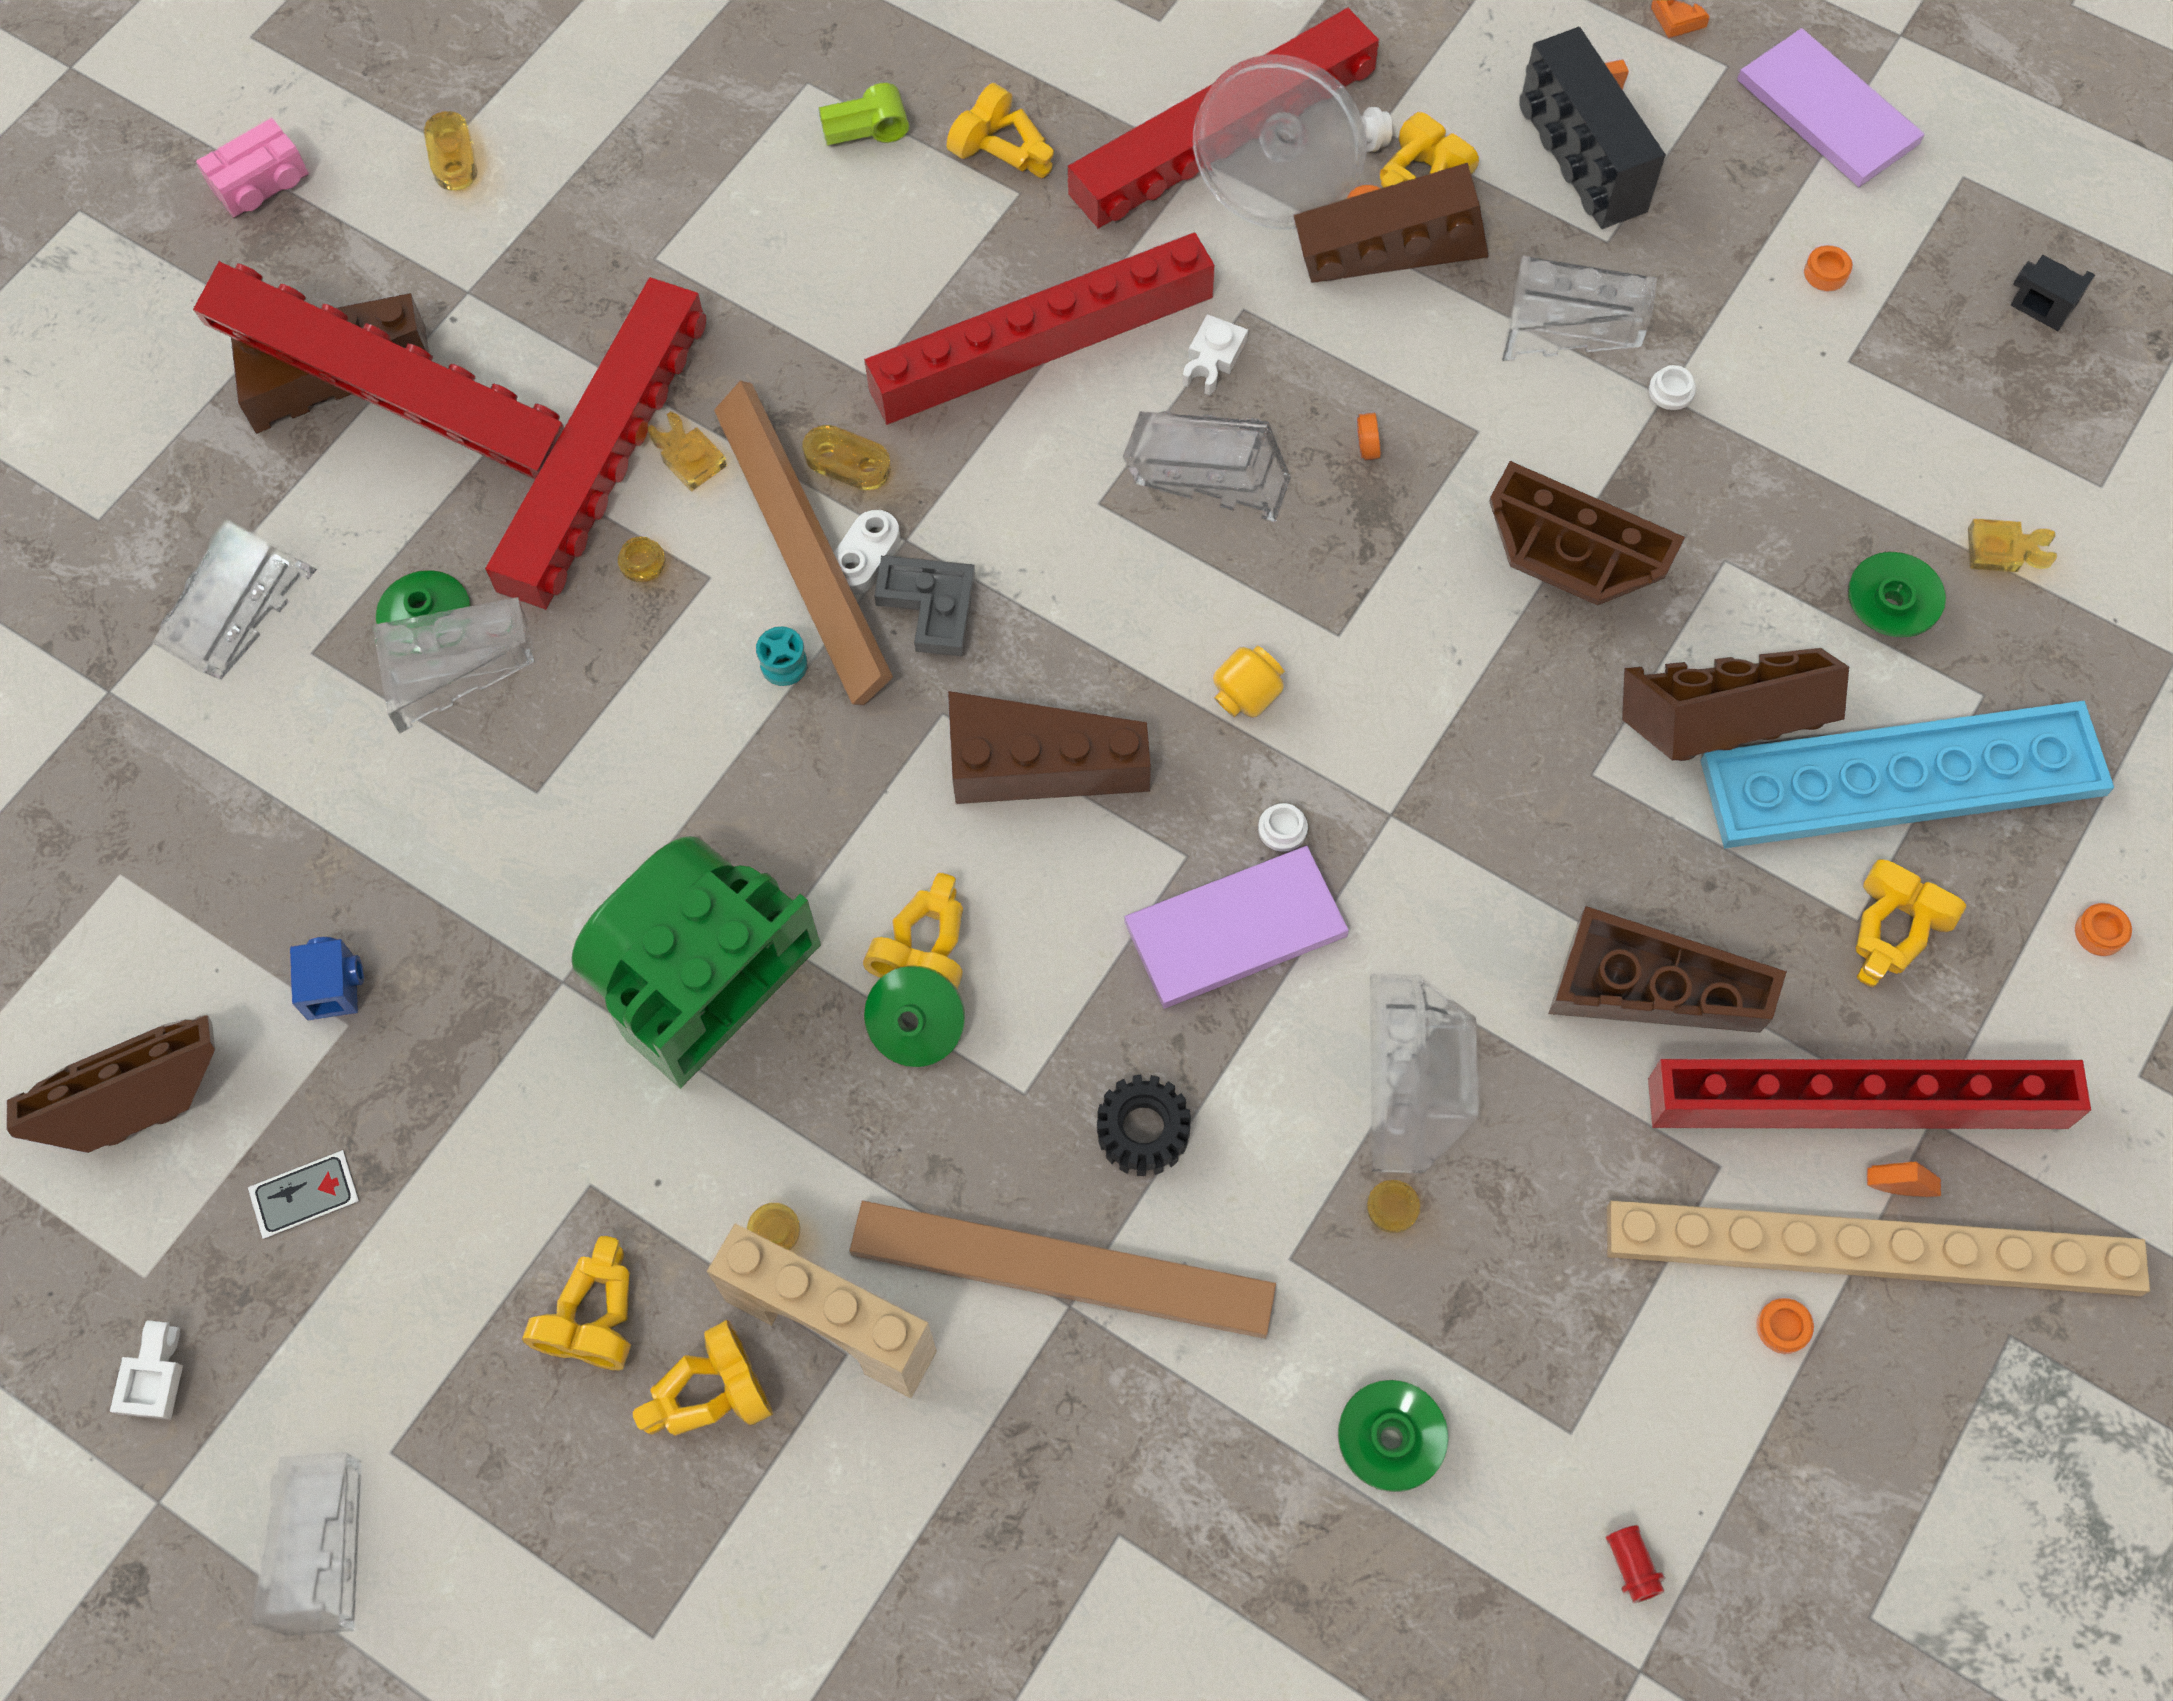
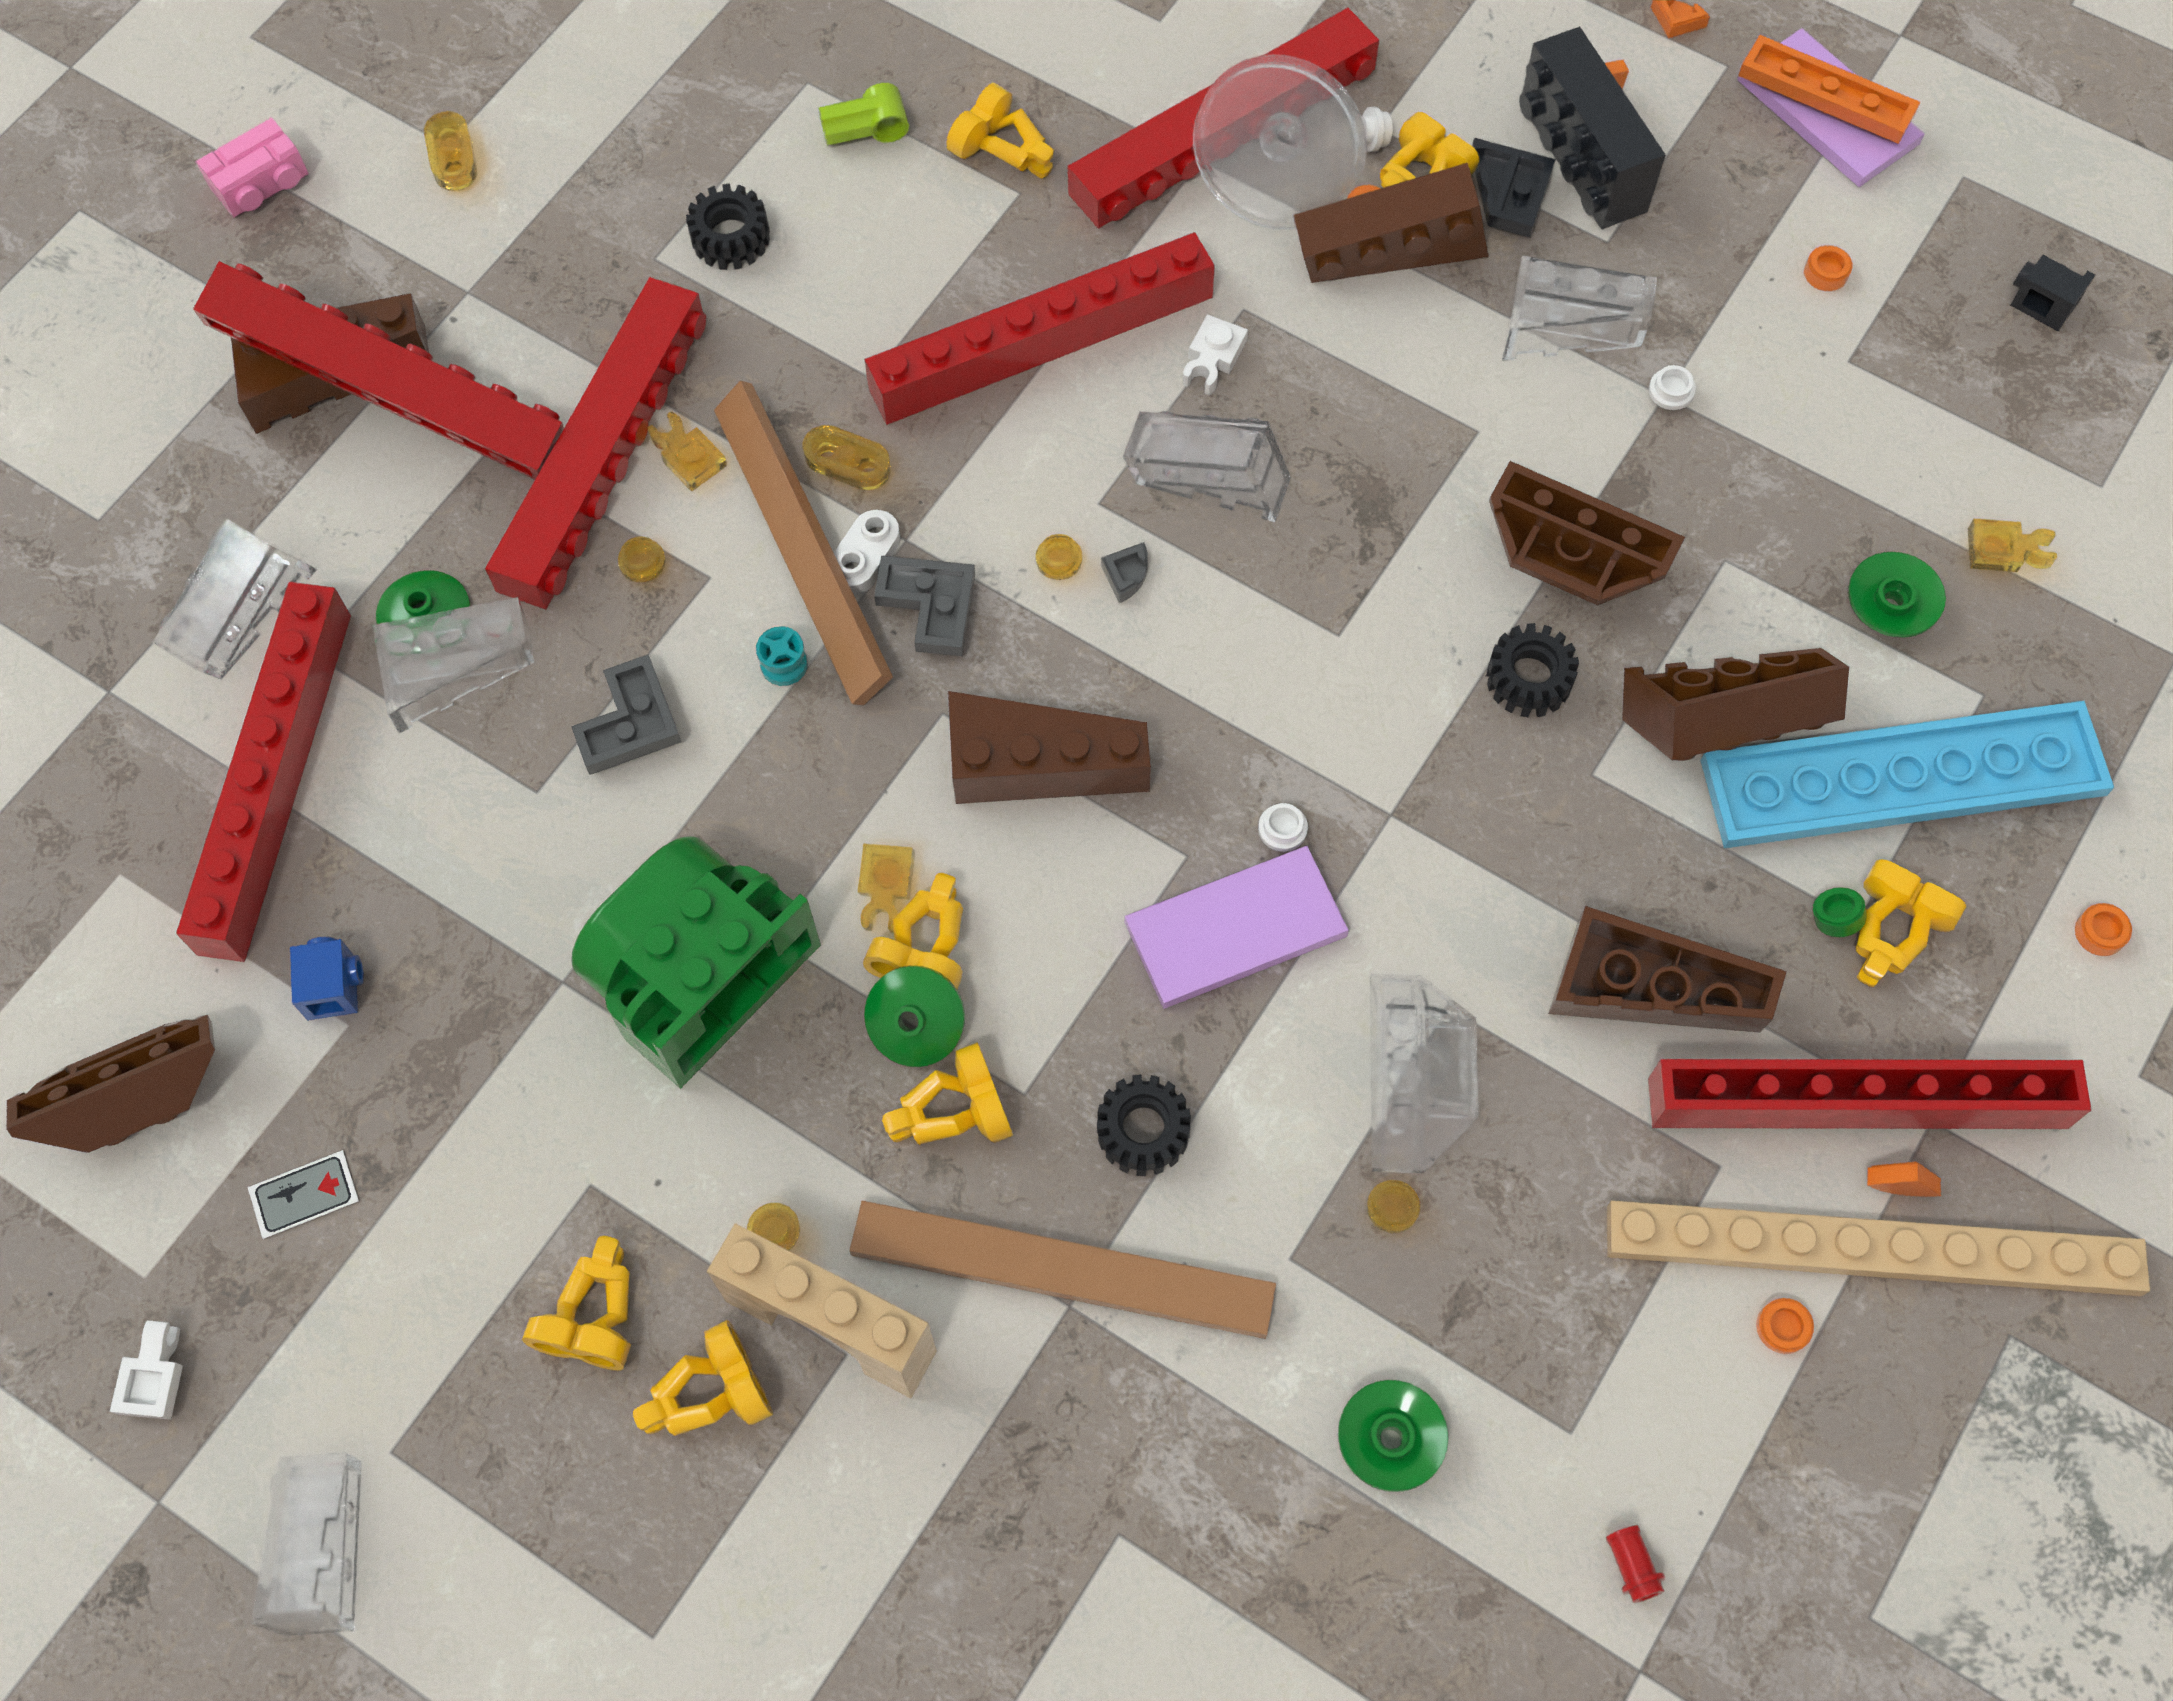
(264, 774): none -> red brick
(636, 727): none -> dark grey plate
(724, 207): none -> black tyre
(884, 877): none -> clear yellow plate
(972, 1080): none -> yellow piece
(1058, 557): none -> clear yellow plate
(1126, 570): none -> dark grey tile
(1248, 681): yellow head -> none
(1368, 436): orange tile -> none
(1511, 185): none -> black wing
(1538, 647): none -> black tyre
(1829, 89): none -> orange plate
(1839, 912): none -> green tile

